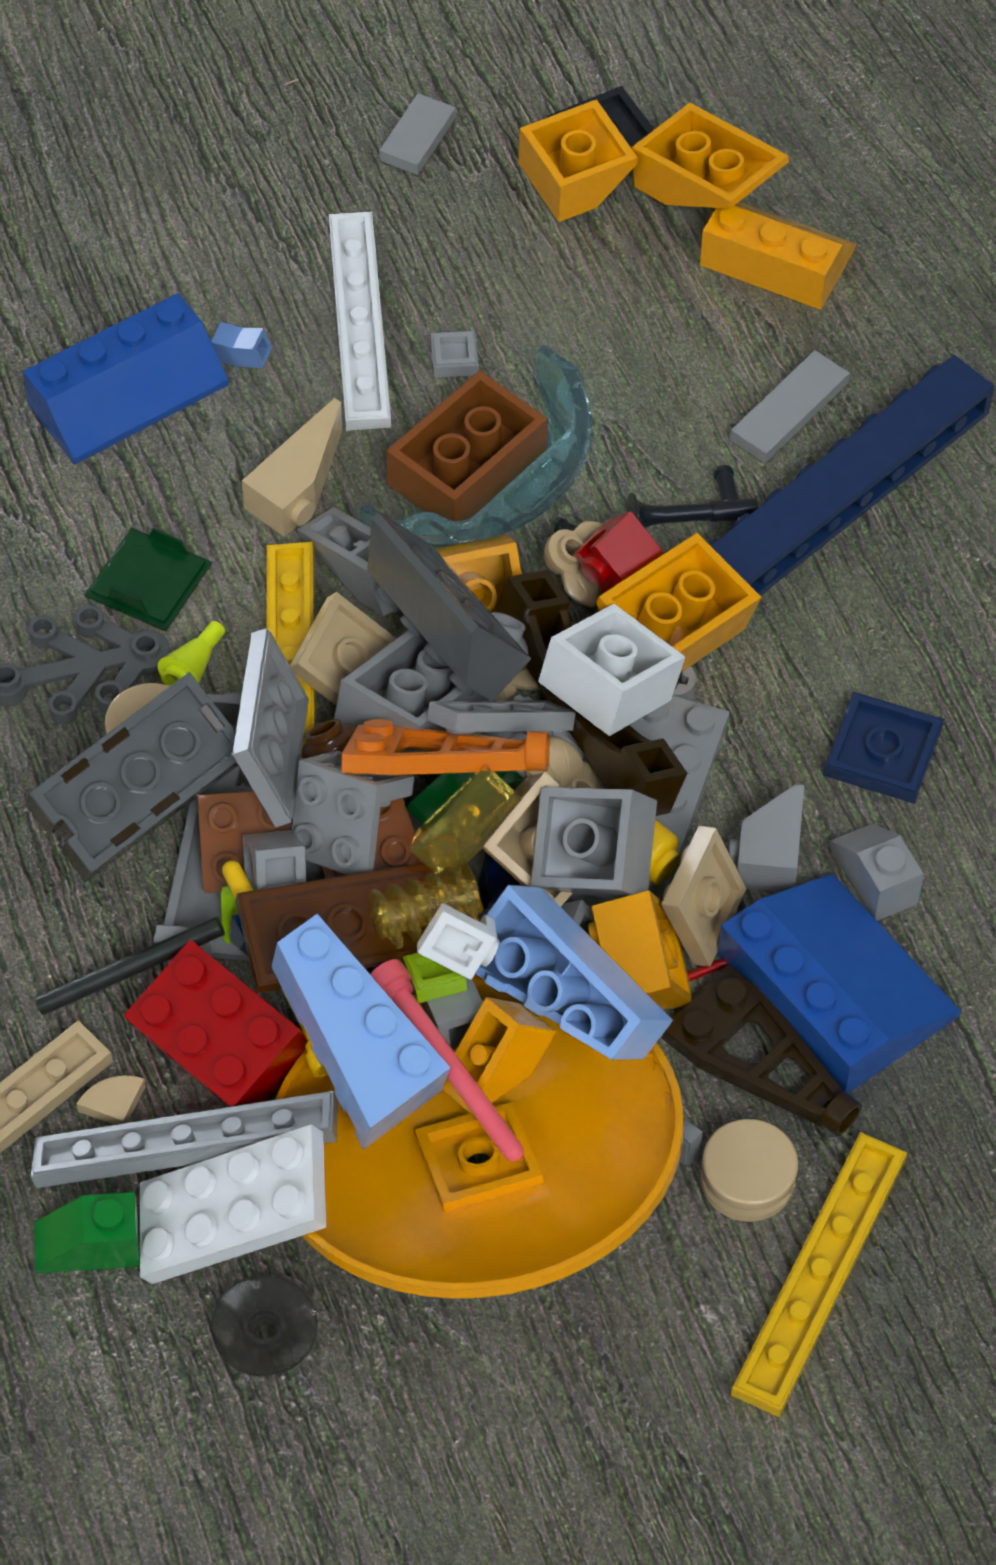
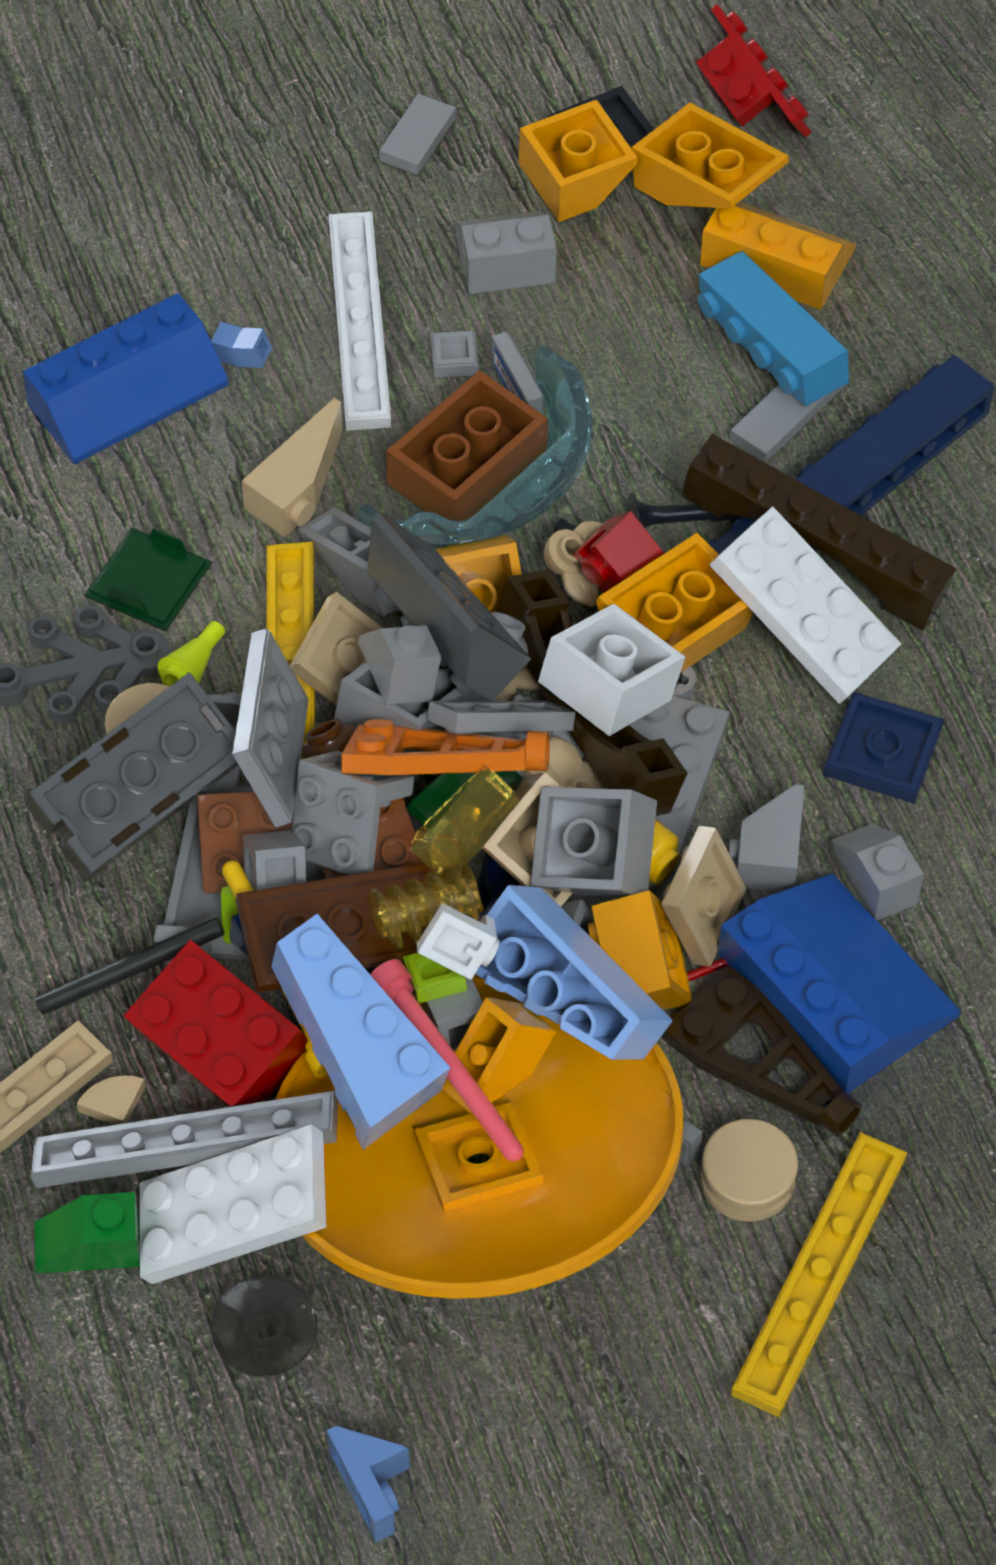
(365, 1467): none -> medium blue slope
(402, 663): none -> light grey slope
(507, 251): none -> light grey slope
(514, 371): none -> light grey tile
(742, 79): none -> red bracket
(773, 328): none -> dark azure brick
(805, 604): none -> white plate
(898, 572): none -> dark brown arch

